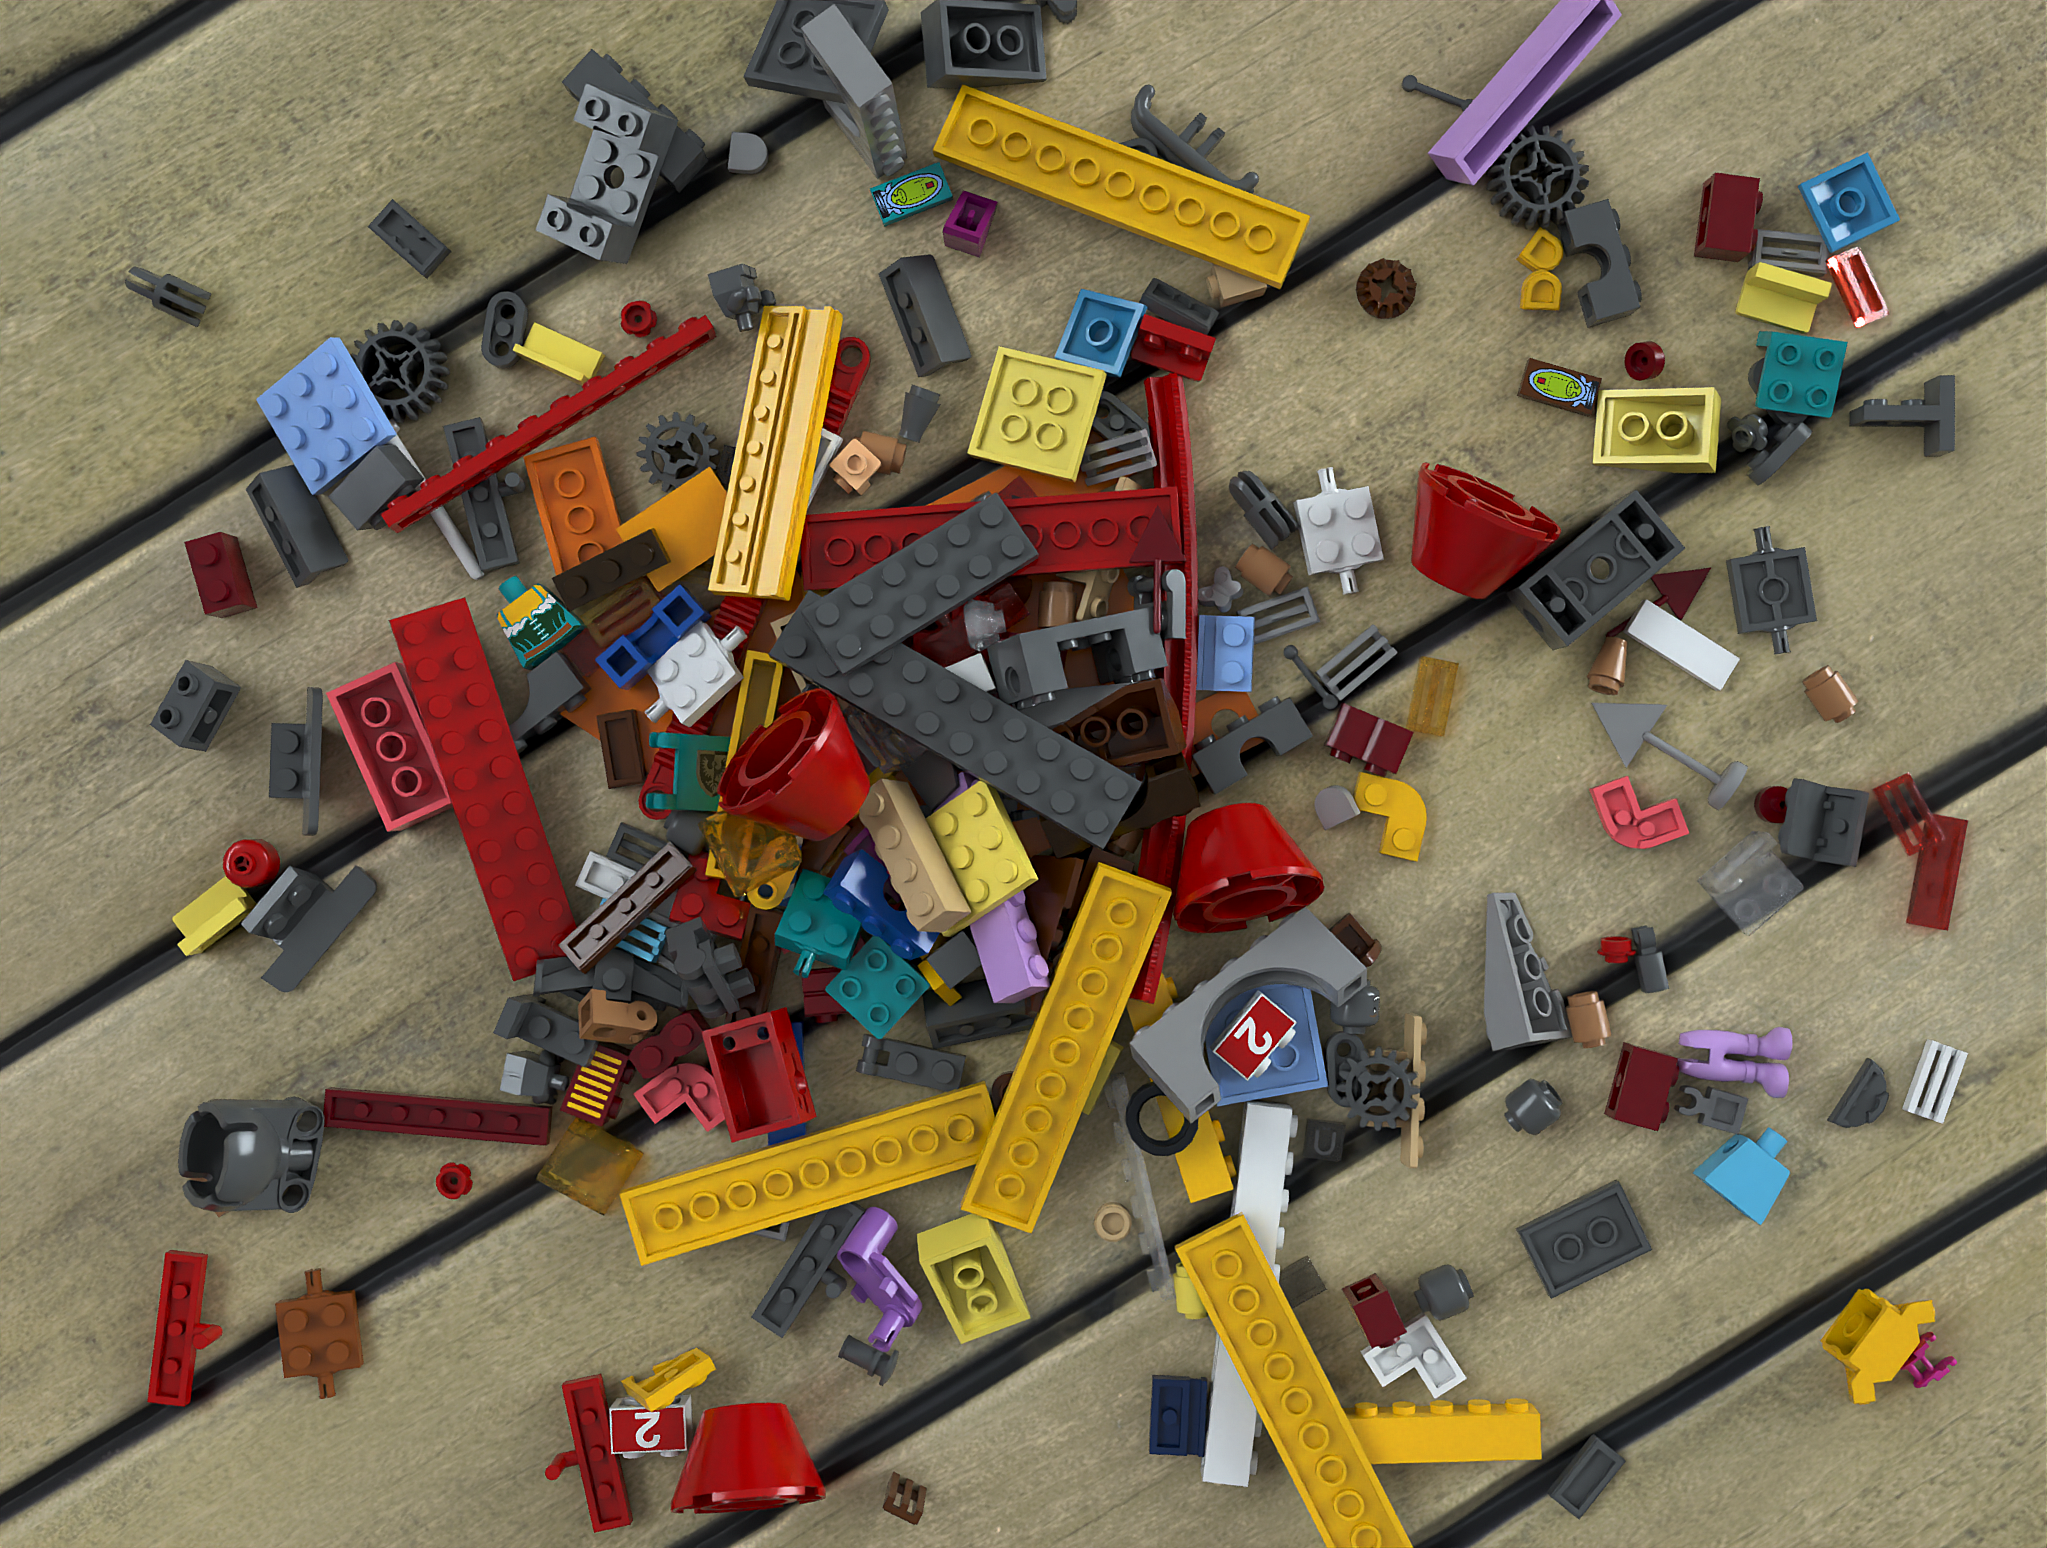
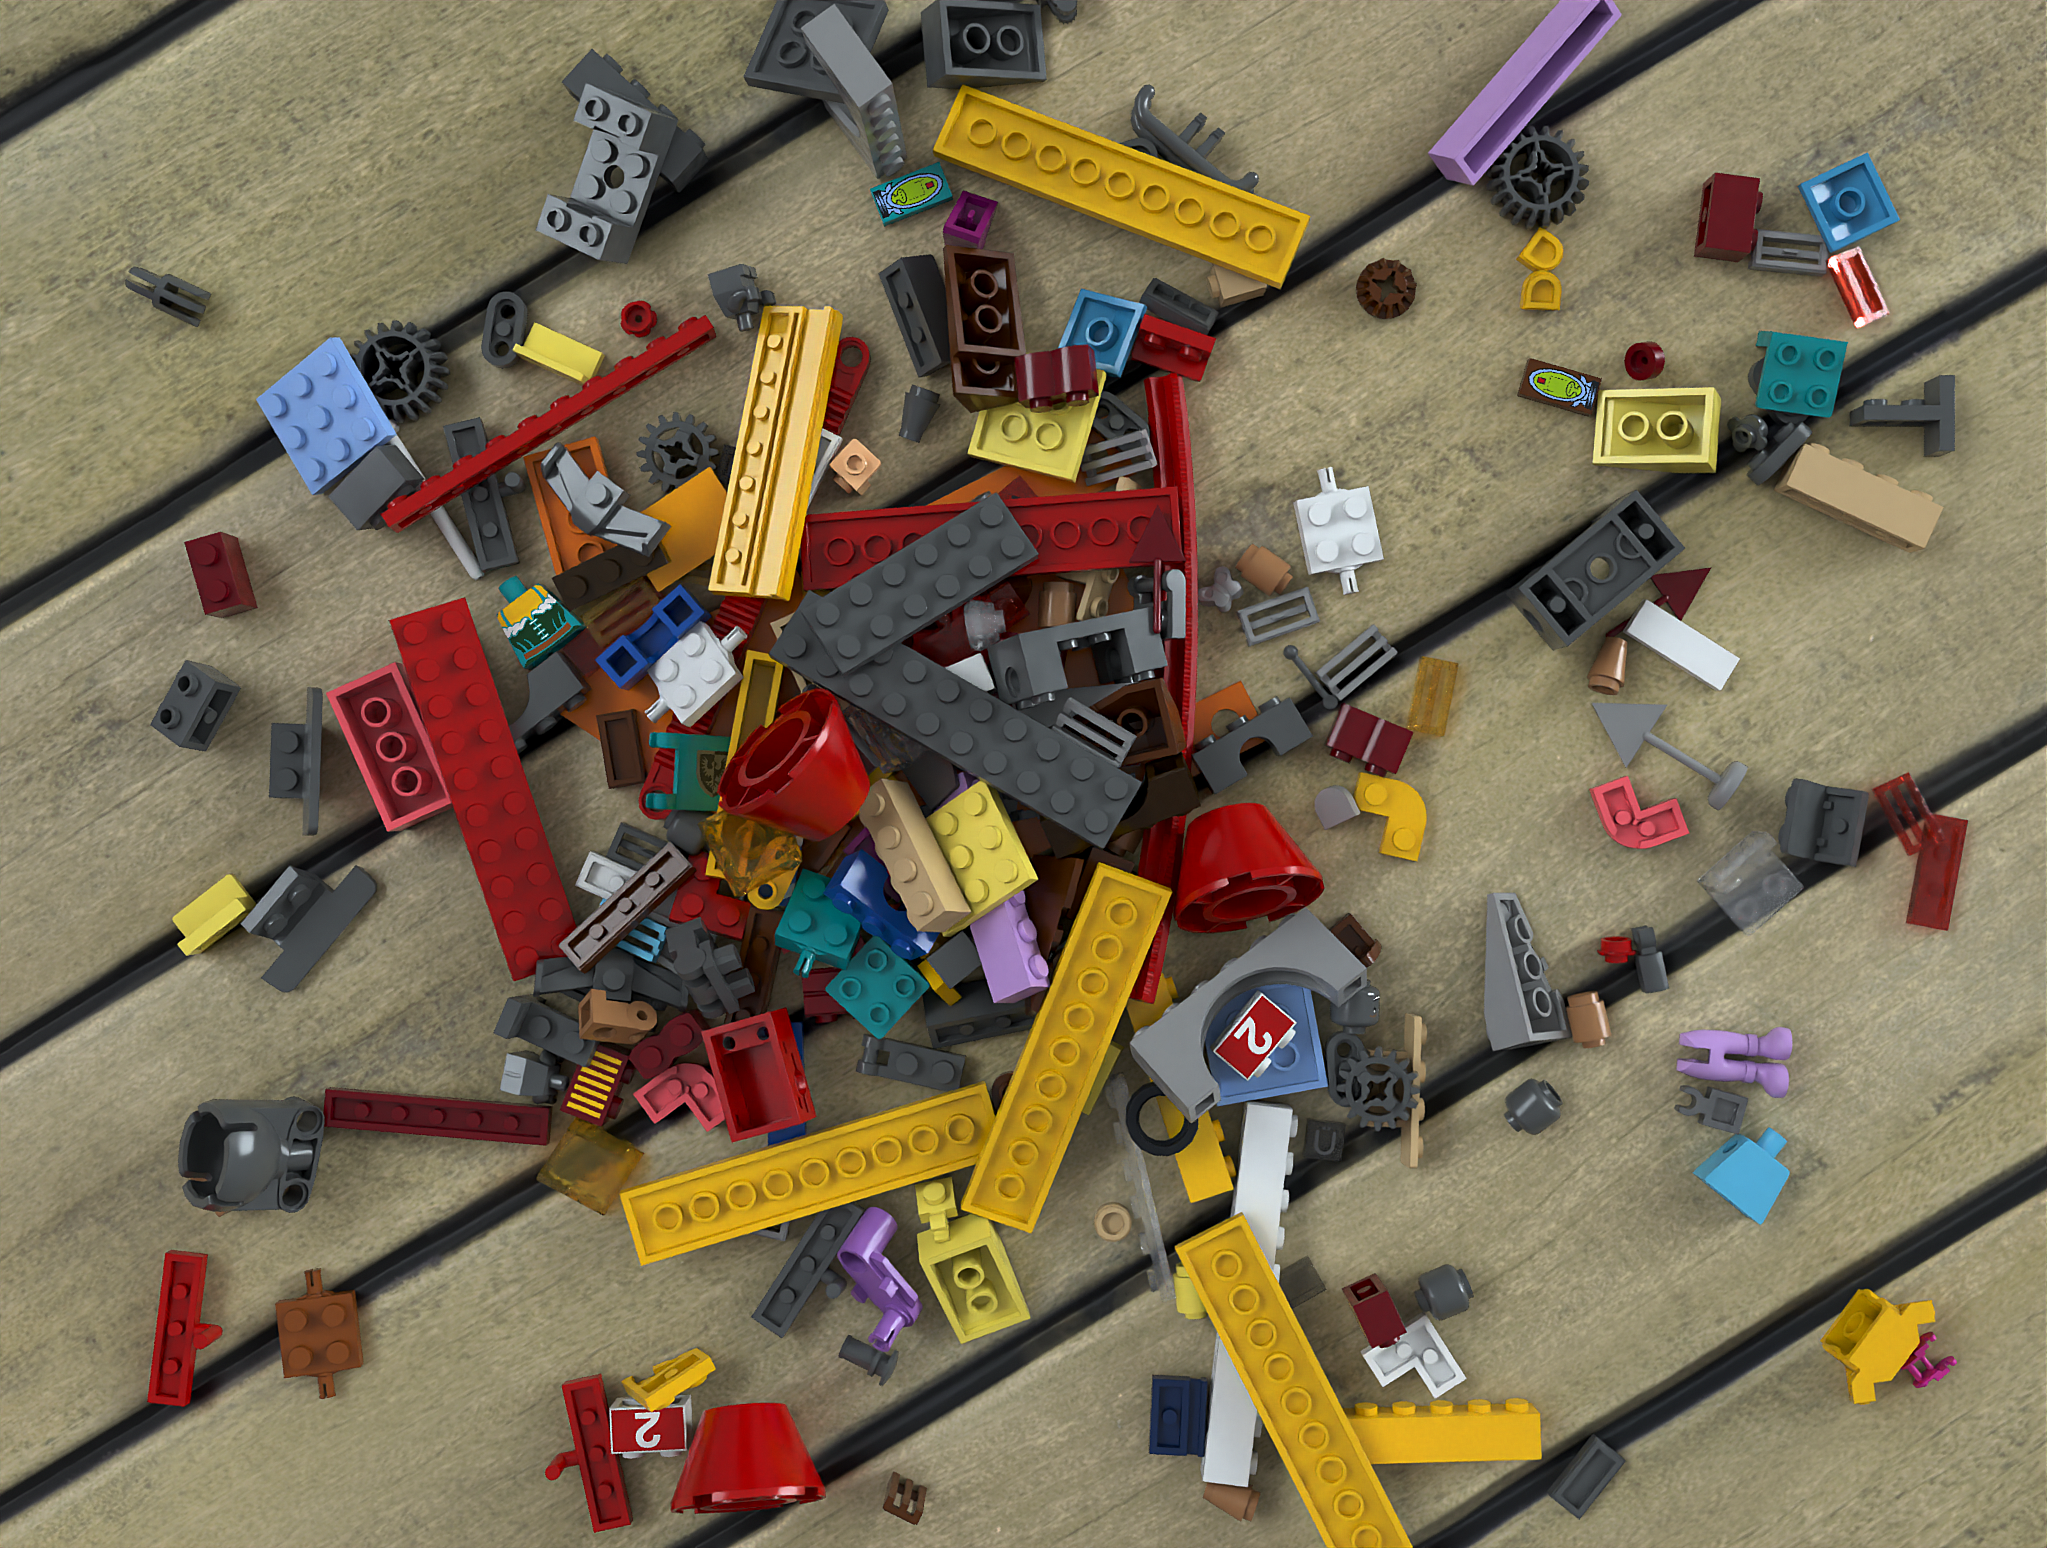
(251, 863): red head -> none
(296, 524): dark grey panel -> none
(409, 239): dark grey plate -> none
(452, 1190): red plate -> none
(598, 504): none -> plate
(747, 153): light grey tile -> none
(886, 449): medium nougat brick -> none
(935, 1204): none -> light yellow plate
(983, 326): none -> reddish brown slope
(1056, 377): none -> dark red brick
(1065, 718): none -> light grey tile
(1225, 653): light blue plate -> none
(1234, 1500): none -> medium nougat cone
(1262, 509): dark grey arm -> none
(1410, 83): dark grey hinge -> none
(1473, 532): red cone -> none
(1583, 1239): dark grey tile -> none
(1595, 232): dark grey arch -> none
(1642, 1087): dark red brick -> none
(1771, 590): dark grey plate -> none
(1771, 804): dark red tile -> none
(1781, 297): light yellow panel -> none
(1830, 694): medium nougat brick -> none
(1859, 497): none -> tan brick
(1863, 1098): dark grey tile -> none
(1948, 1085): white tile -> none

